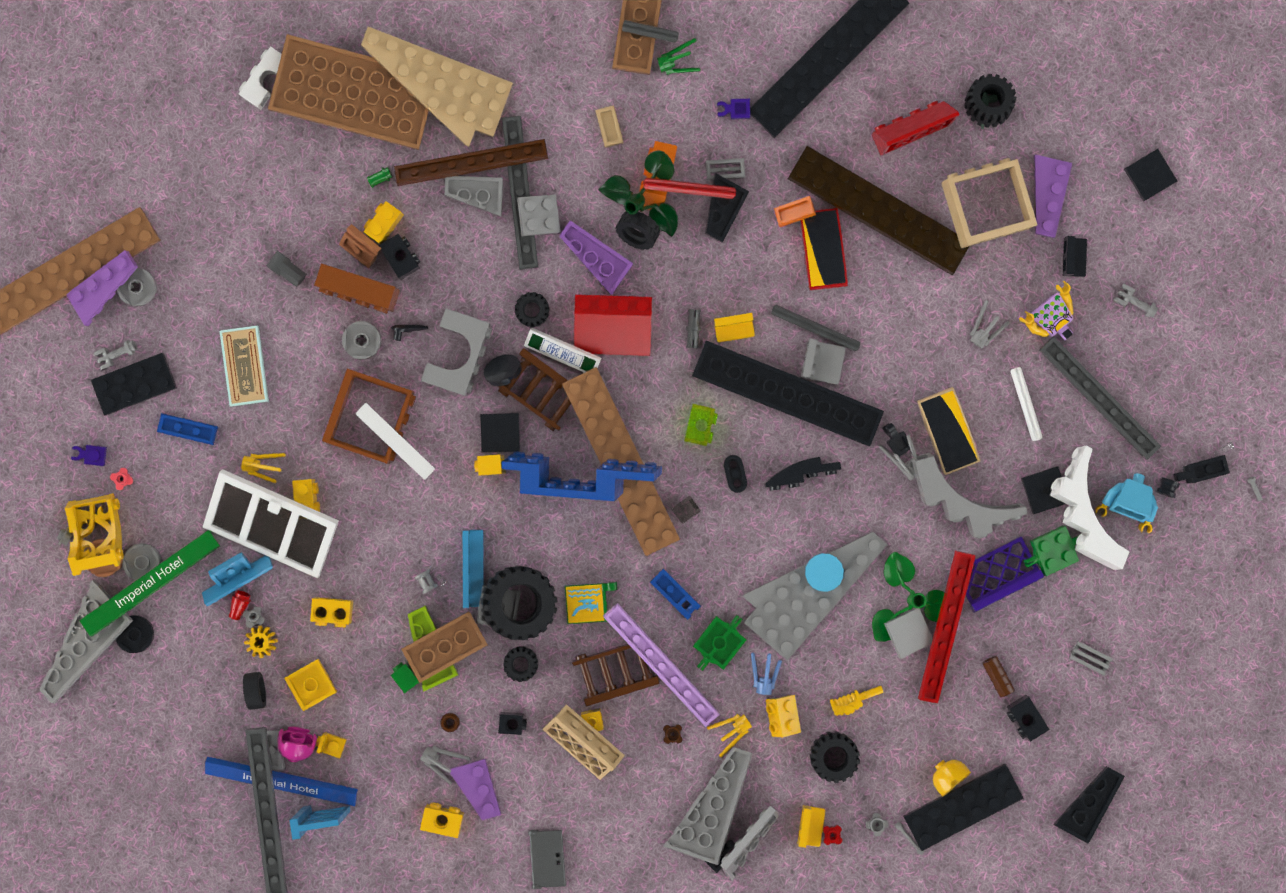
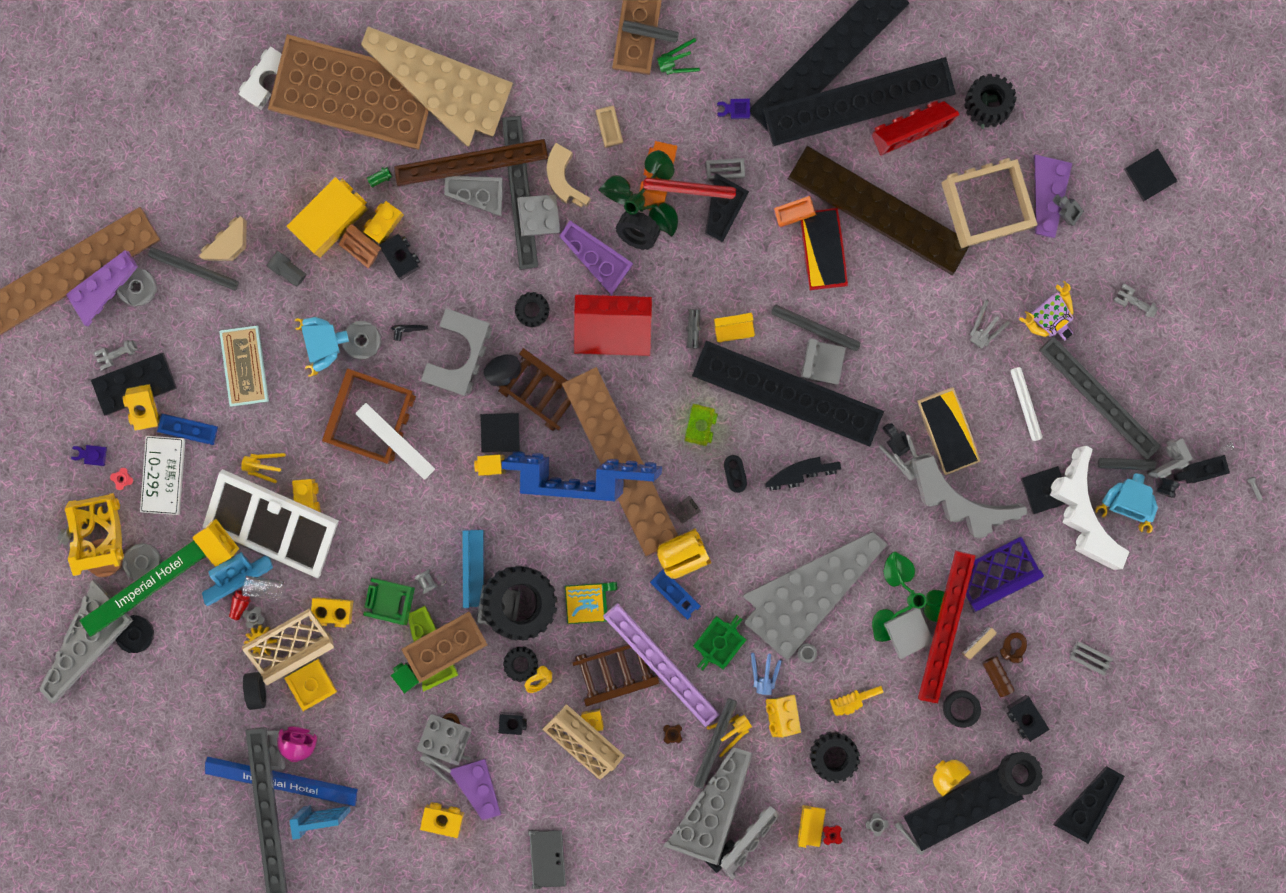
(141, 418): none -> yellow brick
(162, 475): none -> white tile
(193, 268): none -> dark grey axle
(216, 543): none -> yellow panel
(227, 243): none -> tan slope
(263, 588): none -> clear plate
(300, 656): none -> tan fence
(320, 342): none -> medium azure torso
(328, 216): none -> yellow brick
(330, 744): yellow bracket -> none
(356, 287): dark orange brick -> none
(386, 601): none -> green container
(444, 739): none -> light grey bracket
(542, 673): none -> yellow piece
(556, 166): none -> tan arch
(561, 351): tile -> none
(683, 554): none -> yellow cylinder
(715, 743): none -> dark grey axle
(807, 653): none -> light grey plate
(824, 572): medium azure tile -> none
(859, 101): none -> black plate
(976, 709): none -> black tyre
(979, 643): none -> tan tile
(1017, 657): none -> reddish brown piece
(1034, 773): none -> black tyre
(1053, 551): green plate -> none
(1070, 210): none -> dark grey plate
(1074, 256): black panel -> none
(1133, 464): none -> dark grey axle
(1181, 455): none -> light grey bracket

